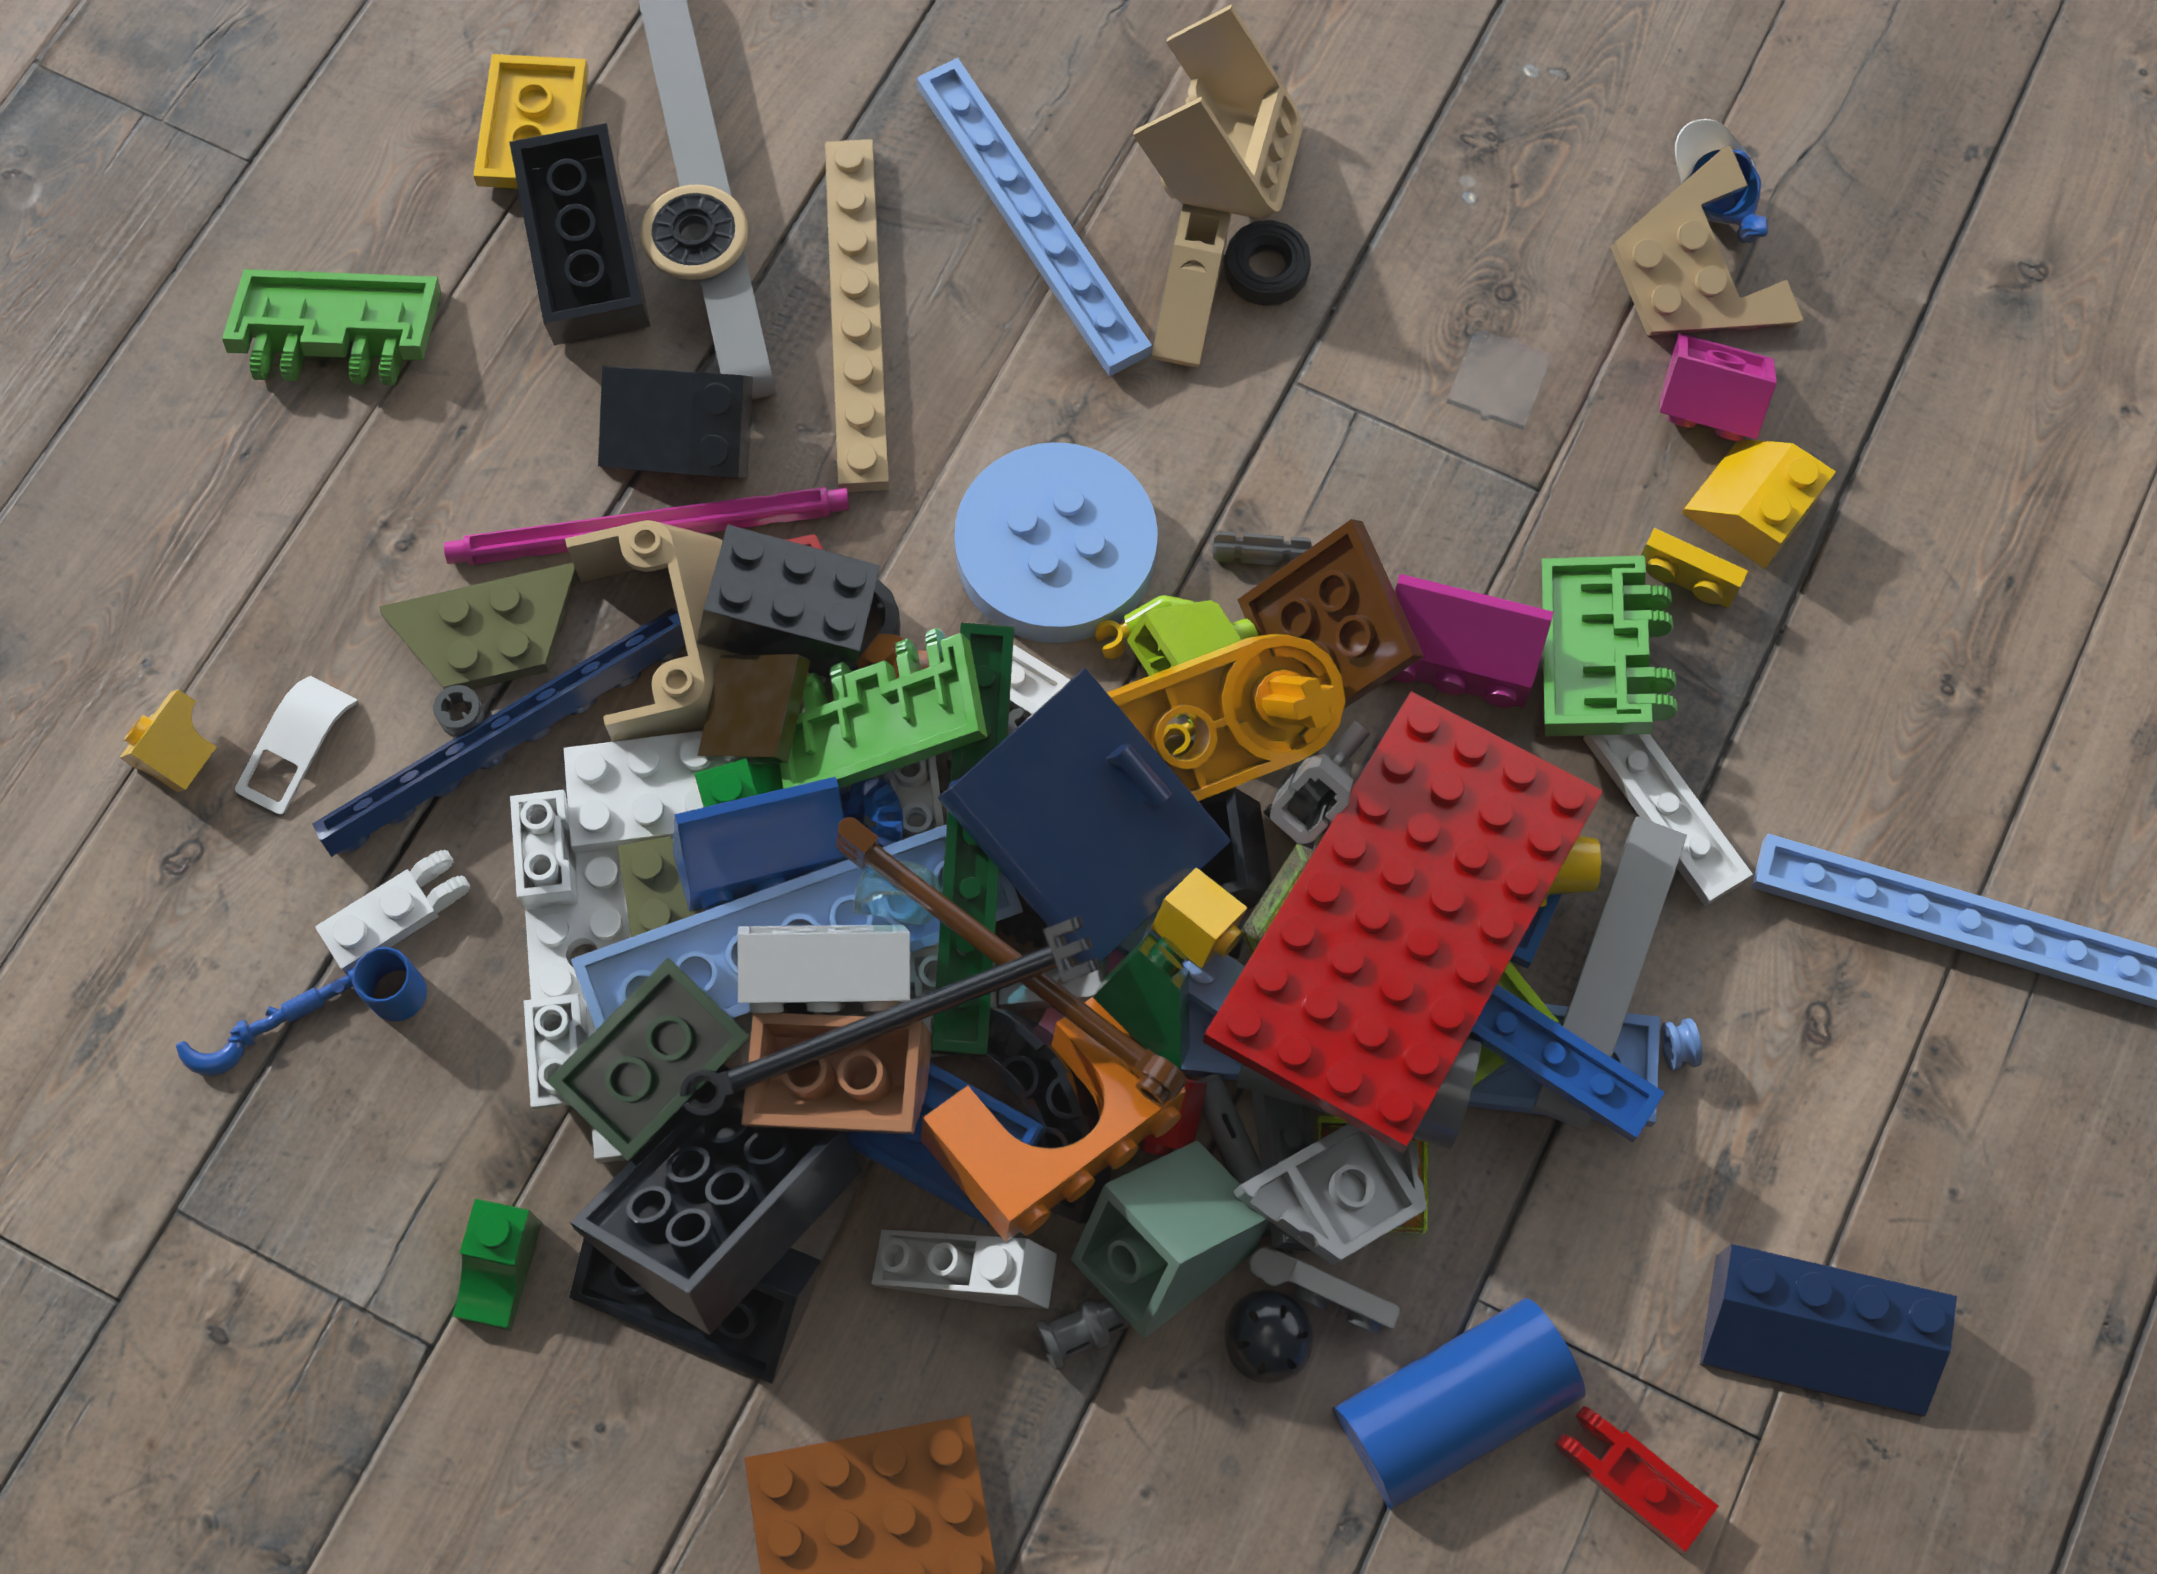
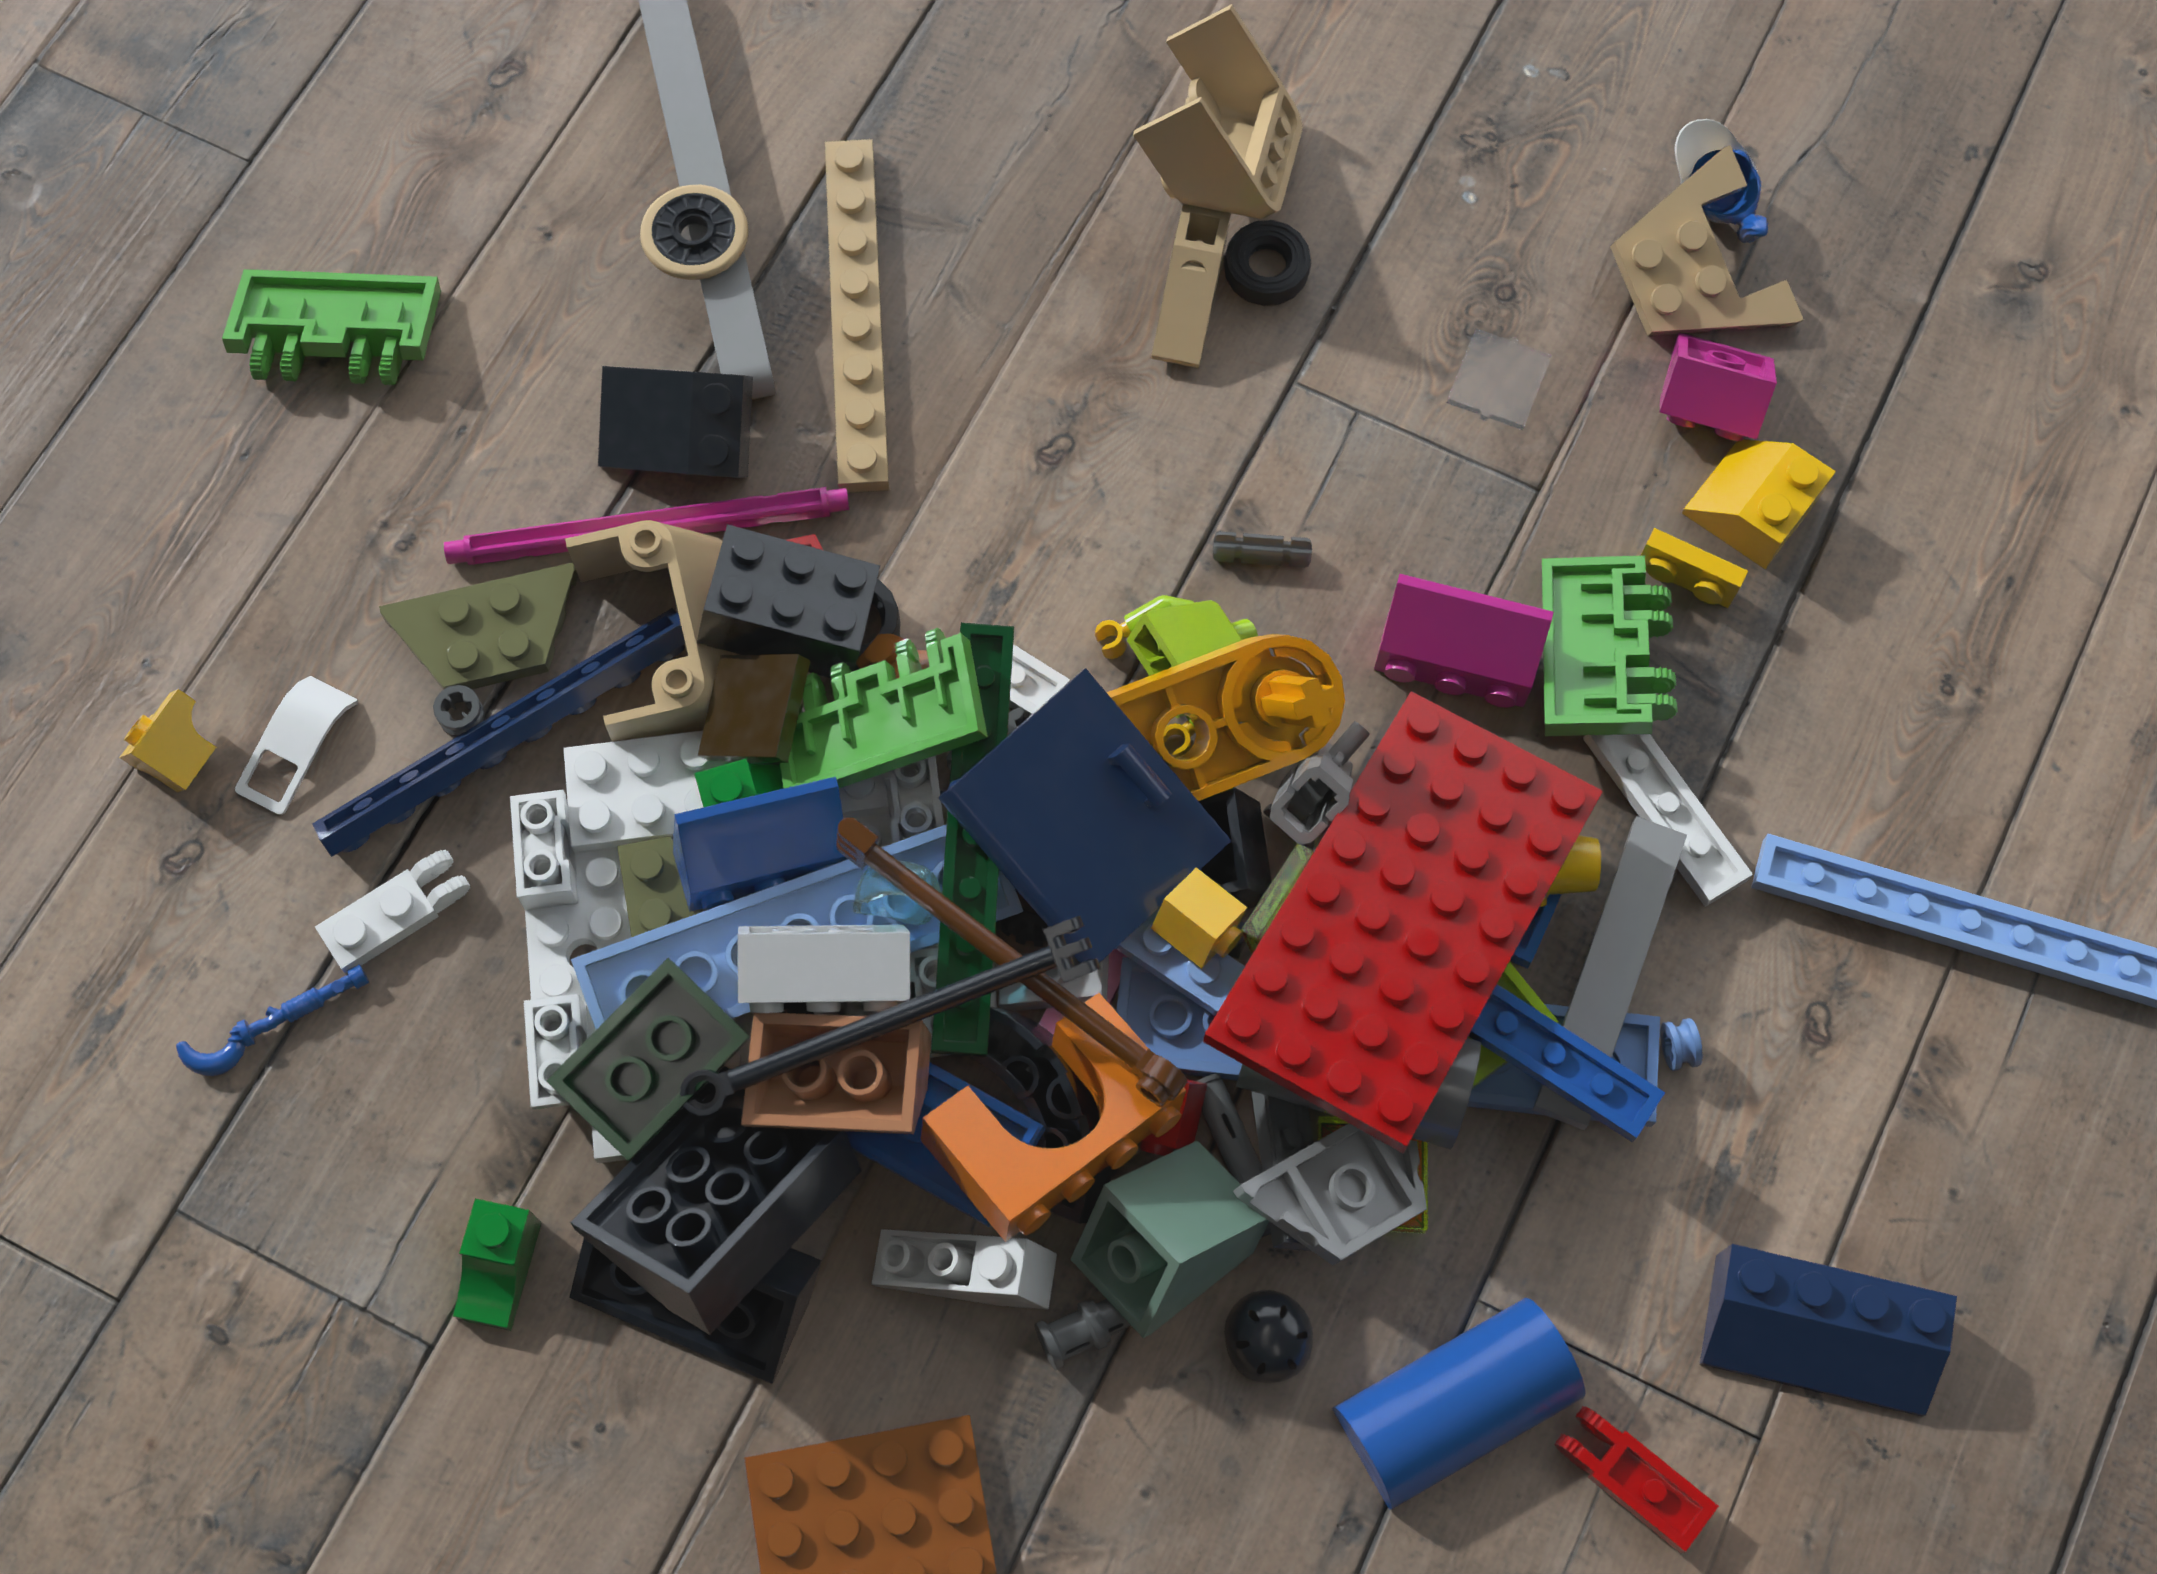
(373, 967): blue piece -> none
(526, 101): yellow plate -> none
(579, 234): black brick -> none
(878, 802): blue gear -> none
(1034, 217): light blue plate -> none
(1055, 541): light blue brick -> none
(1151, 998): dark green slope -> none
(1320, 1288): dark grey hinge -> none
(1341, 604): reddish brown plate -> none

